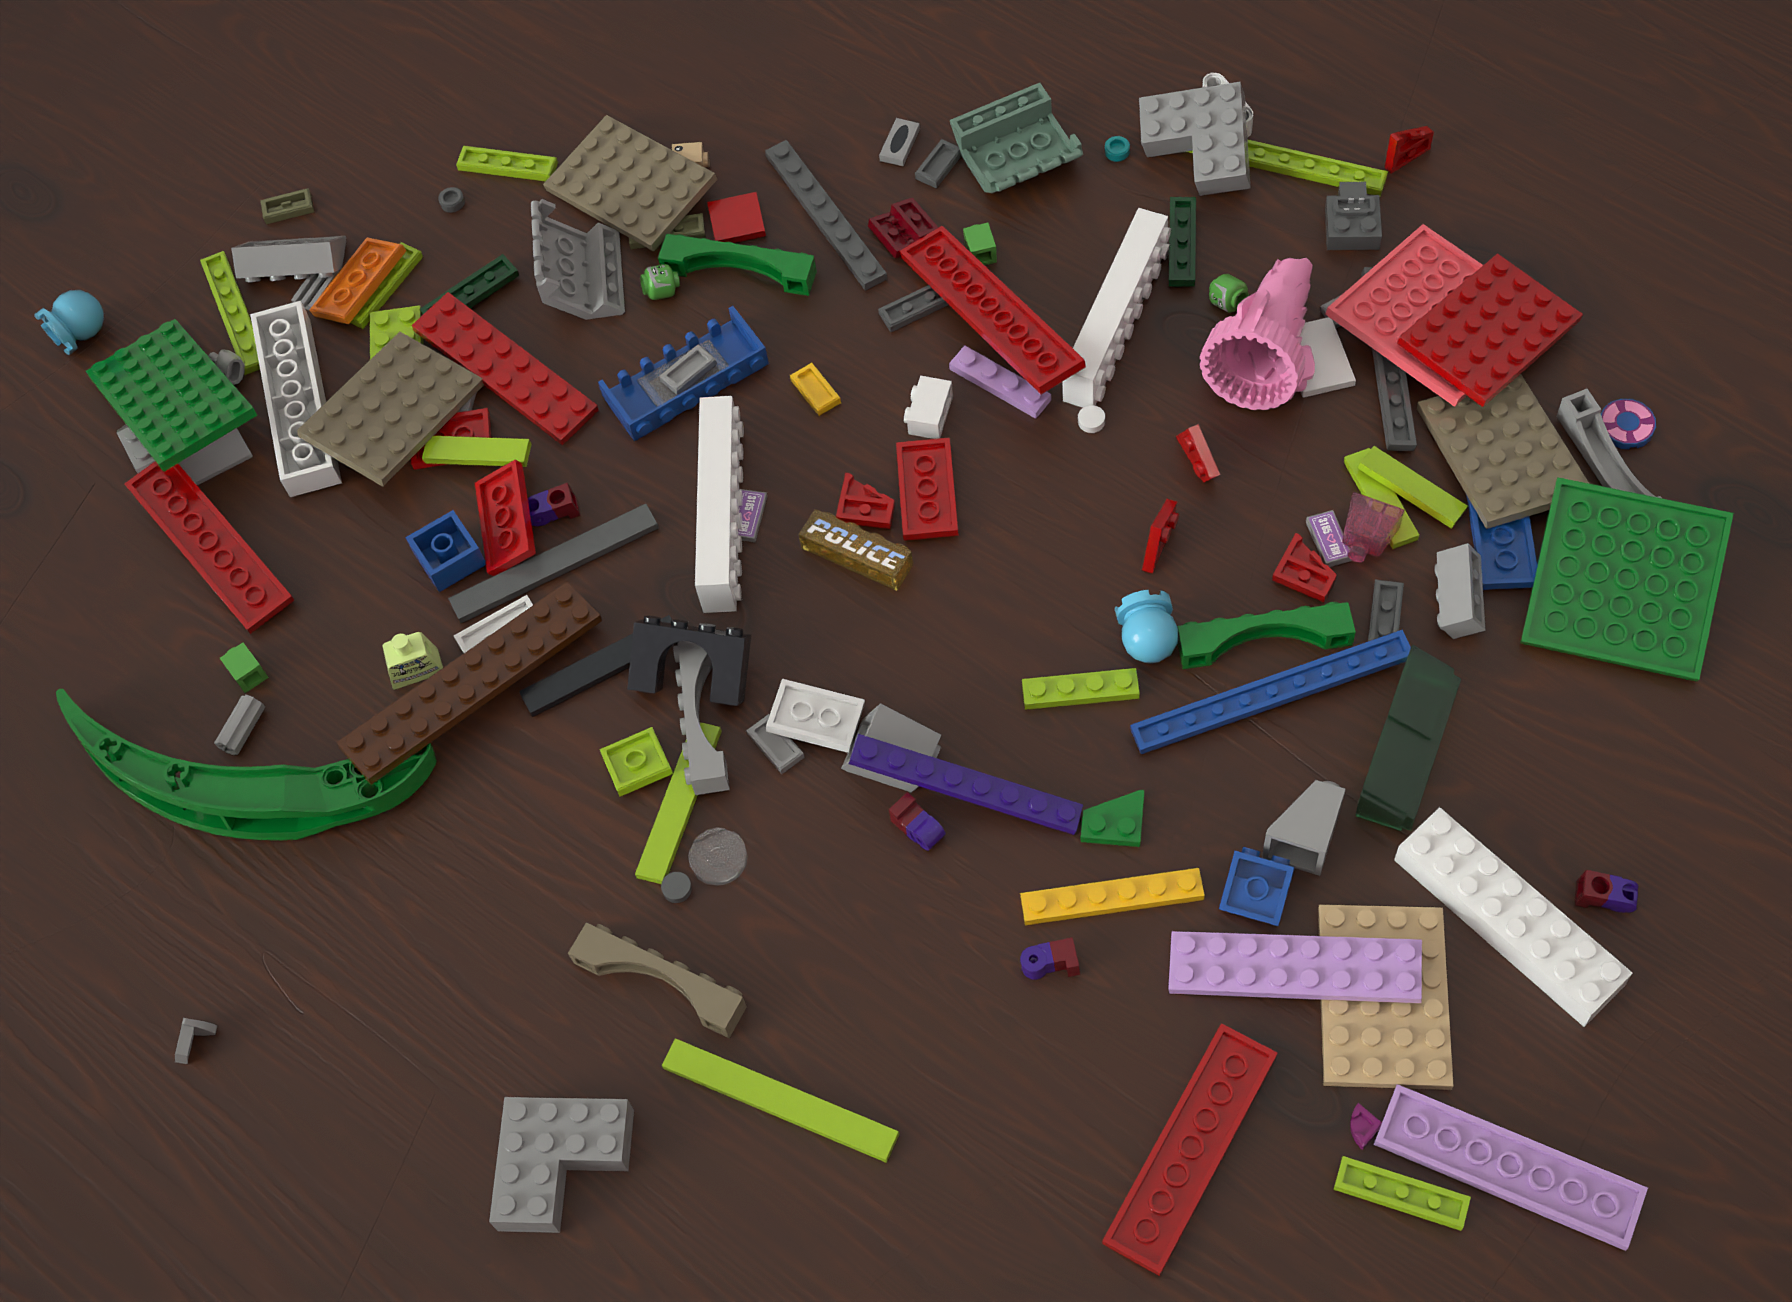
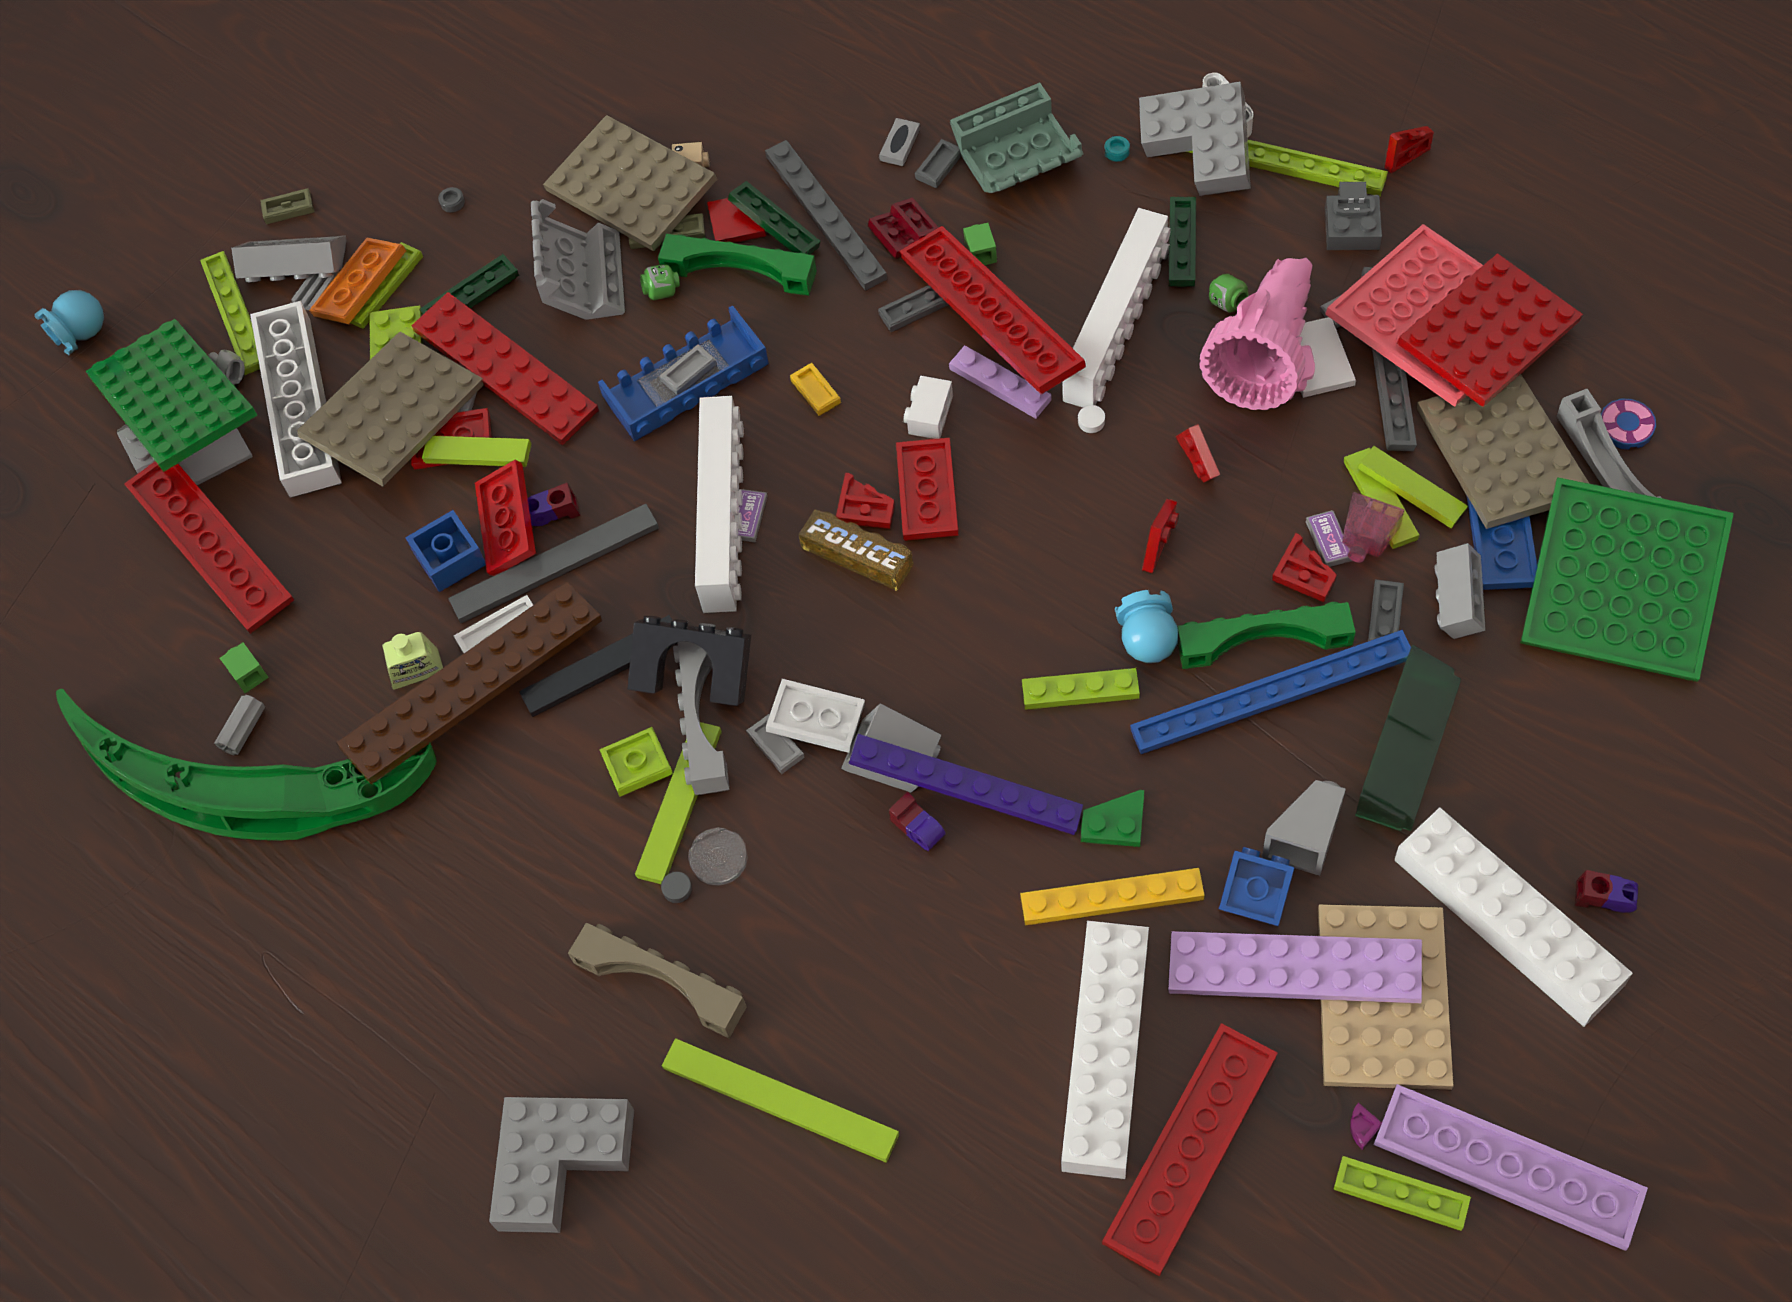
(188, 1030): light grey tile -> none
(506, 163): lime tile -> none
(773, 219): none -> dark green plate
(1050, 958): leg -> none
(1105, 1050): none -> white brick

